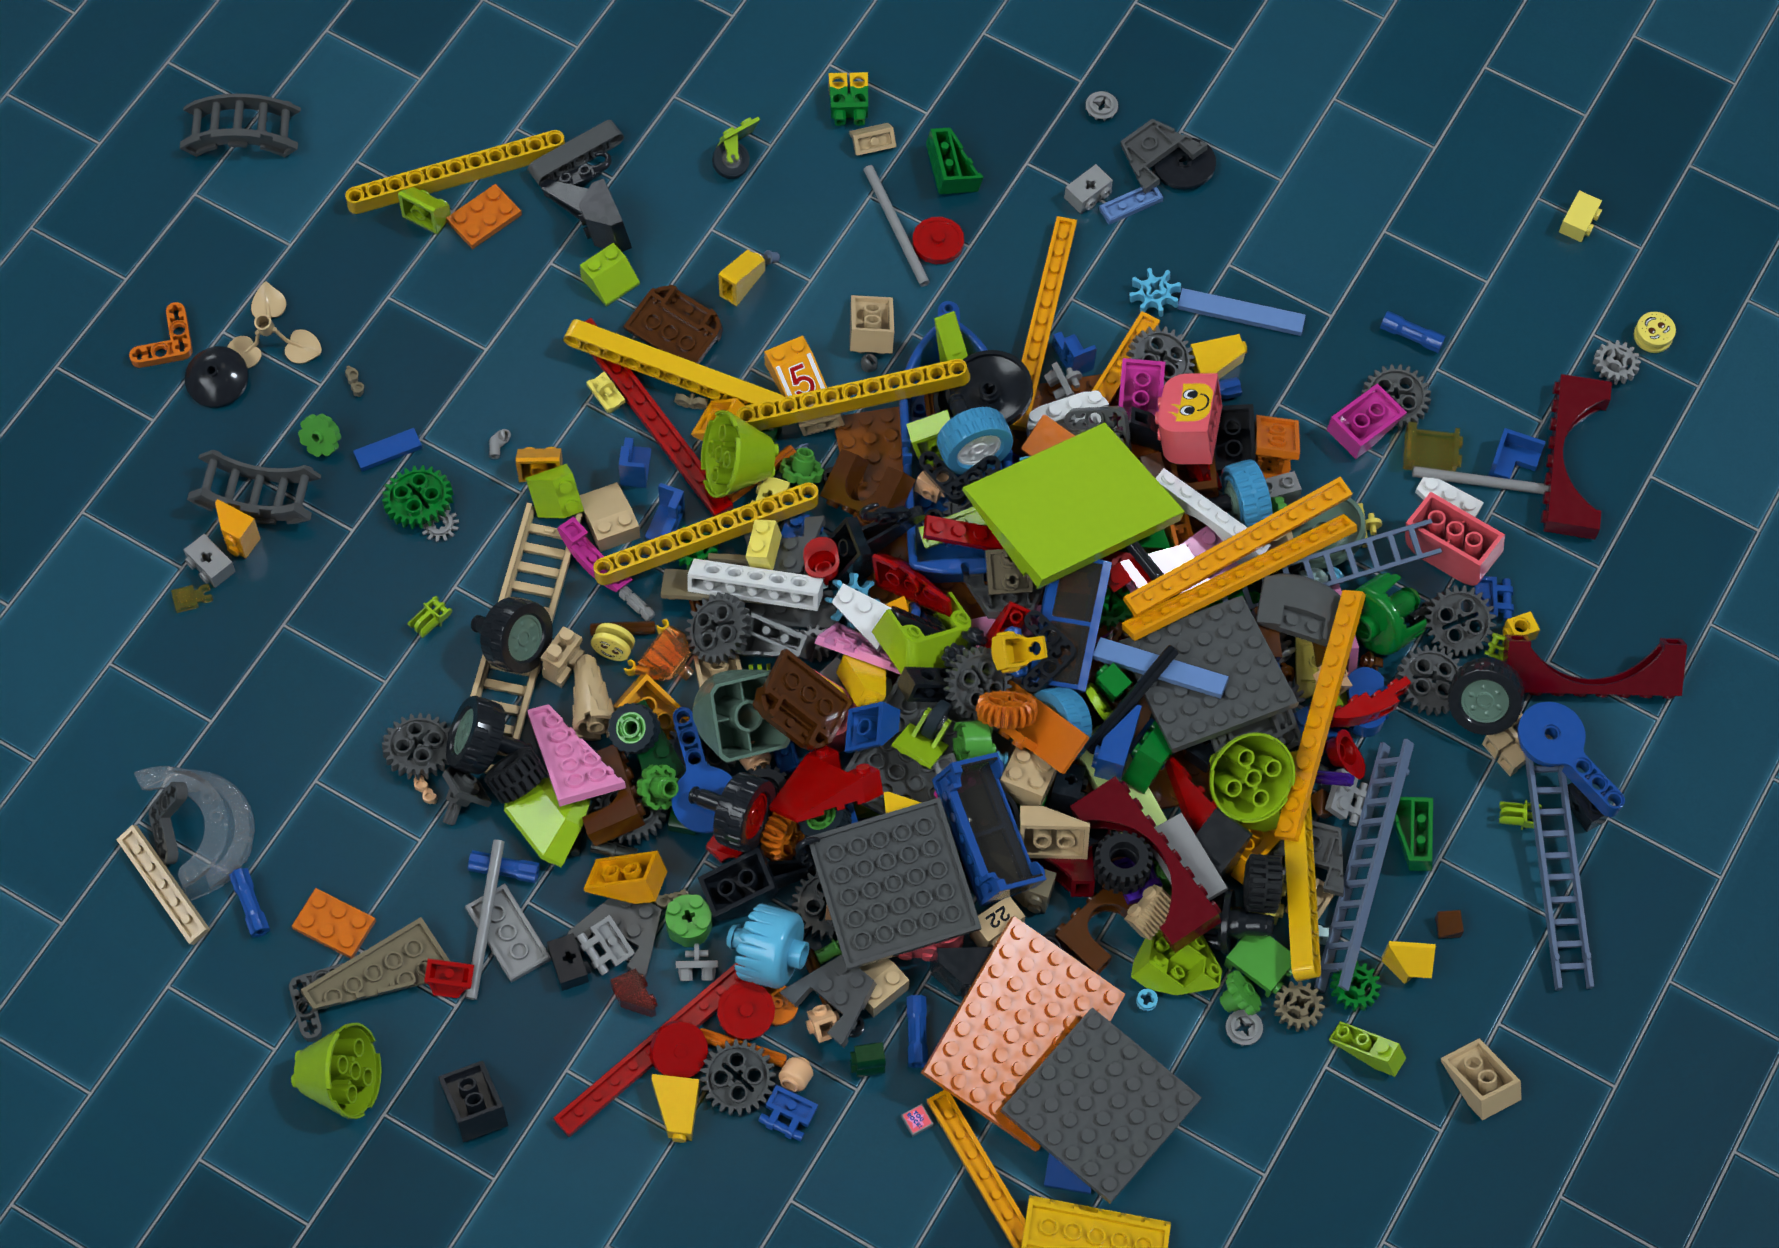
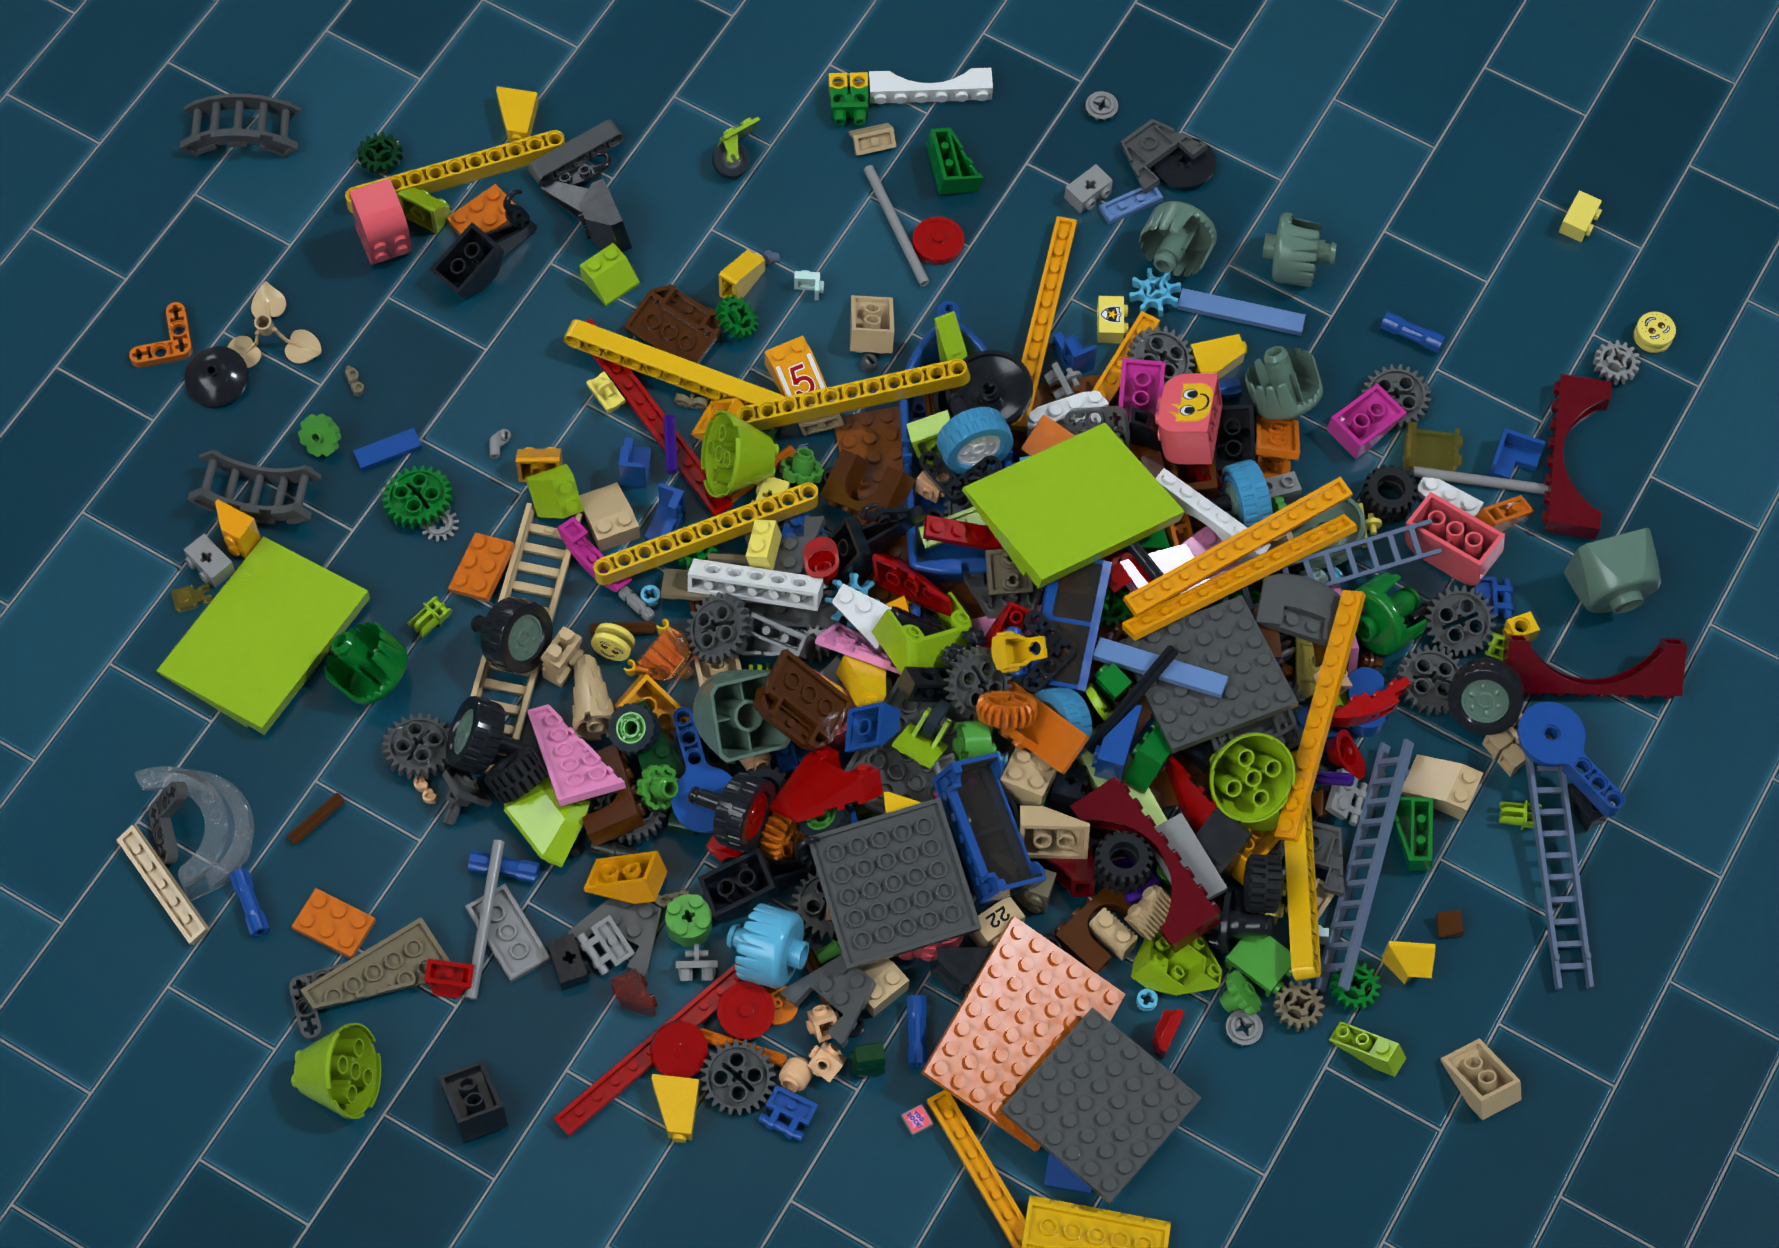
(263, 635): none -> lime slope
(315, 818): none -> reddish brown axle
(366, 663): none -> green piece
(380, 221): none -> coral brick
(382, 153): none -> dark green gear
(477, 256): none -> black slope
(481, 567): none -> orange plate
(517, 111): none -> yellow slope
(649, 589): none -> medium azure bush
(670, 444): none -> dark purple axle
(736, 317): none -> green gear
(809, 281): none -> light aqua bracket
(826, 1060): none -> light nougat brick
(890, 88): none -> white arch
(1111, 319): none -> light yellow brick
(1112, 934): none -> tan brick
(1166, 1031): none -> red slope
(1174, 229): none -> sand green piece
(1285, 385): none -> sand green piece
(1296, 250): none -> sand green piece
(1394, 480): none -> black tyre
(1445, 781): none -> tan slope
(1505, 513): none -> orange slope
(1615, 572): none -> sand green piece

